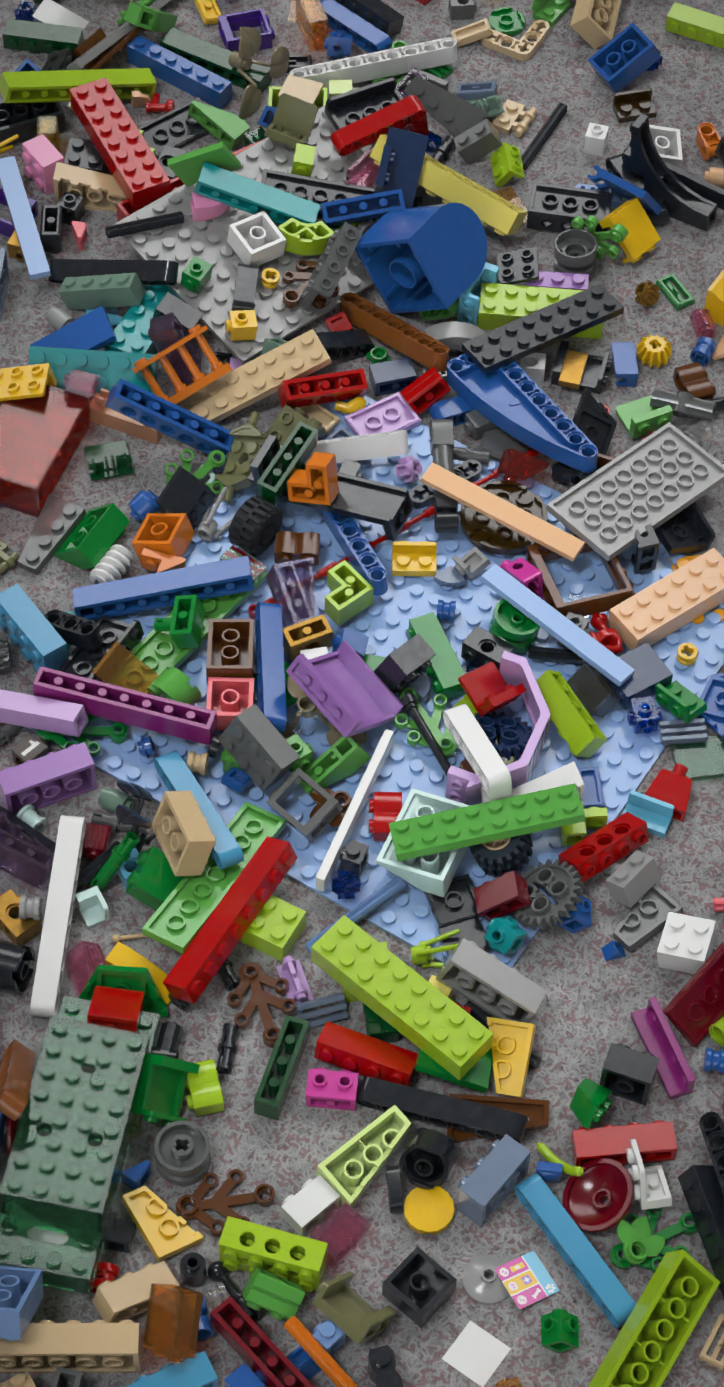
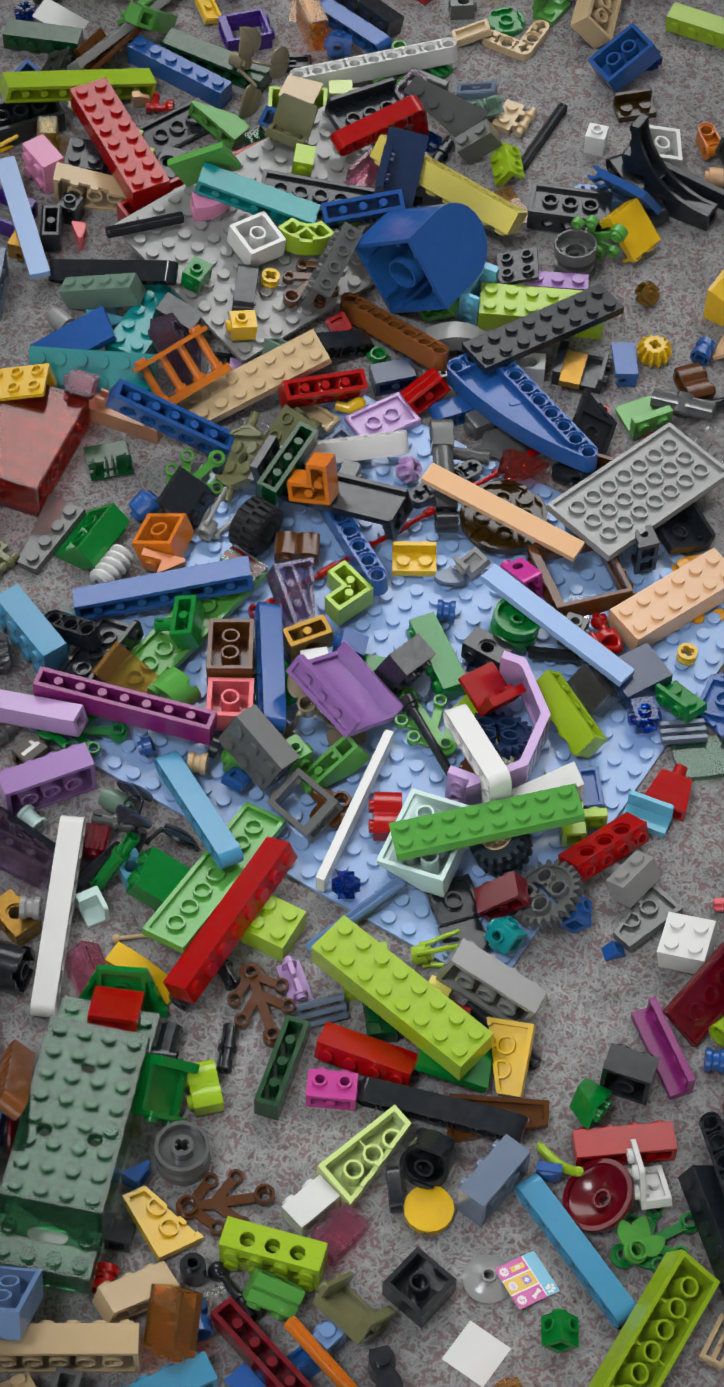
(183, 833): tan brick -> none
(354, 857): black brick -> none
(672, 294): green tile -> none
(703, 323): clear pink brick -> none

